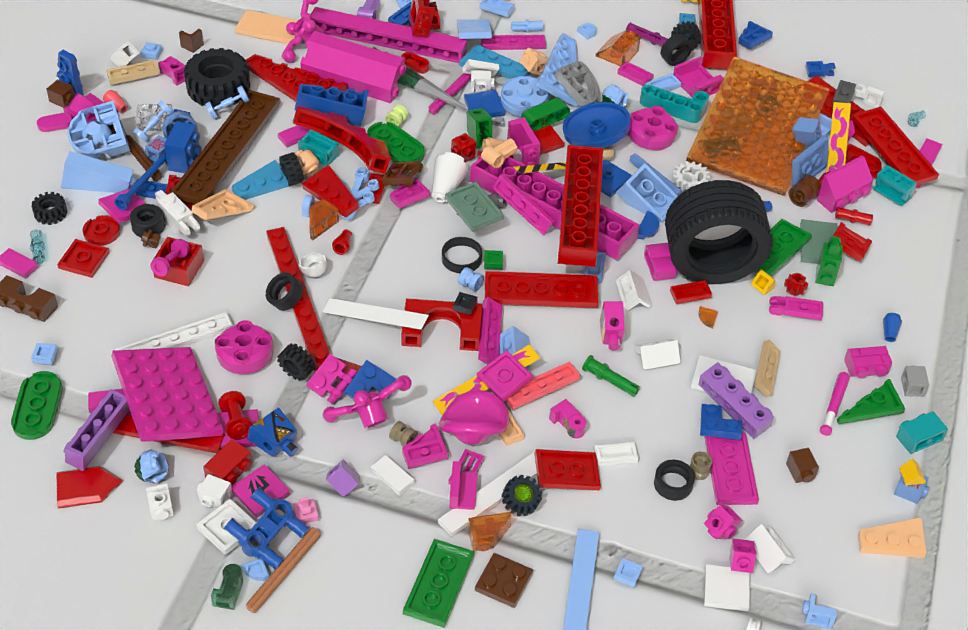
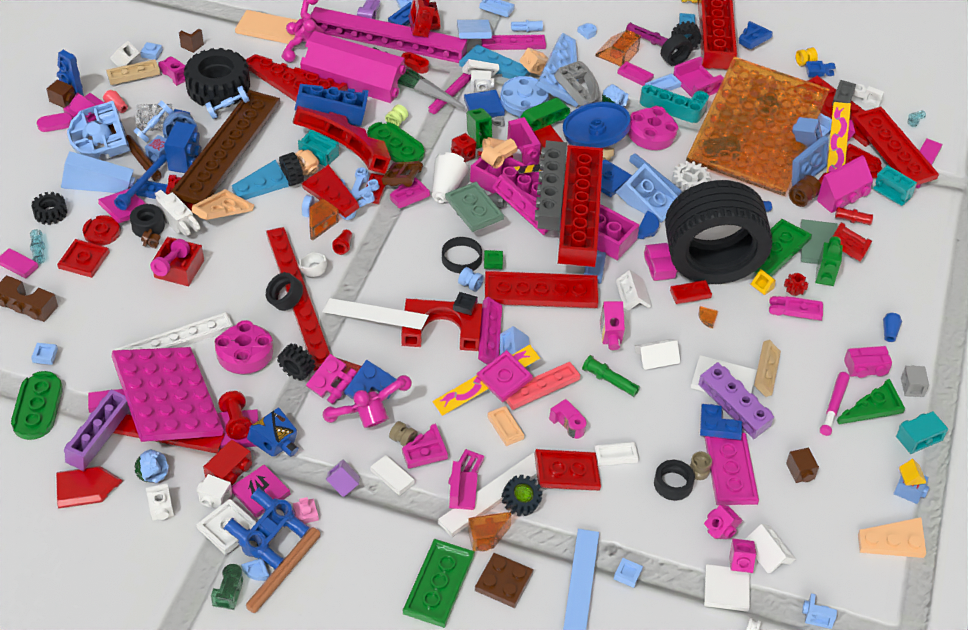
(292, 135): dark pink tile -> none
(475, 417): dark pink piece -> none
(552, 185): none -> dark grey brick
(803, 56): none -> yellow wheel

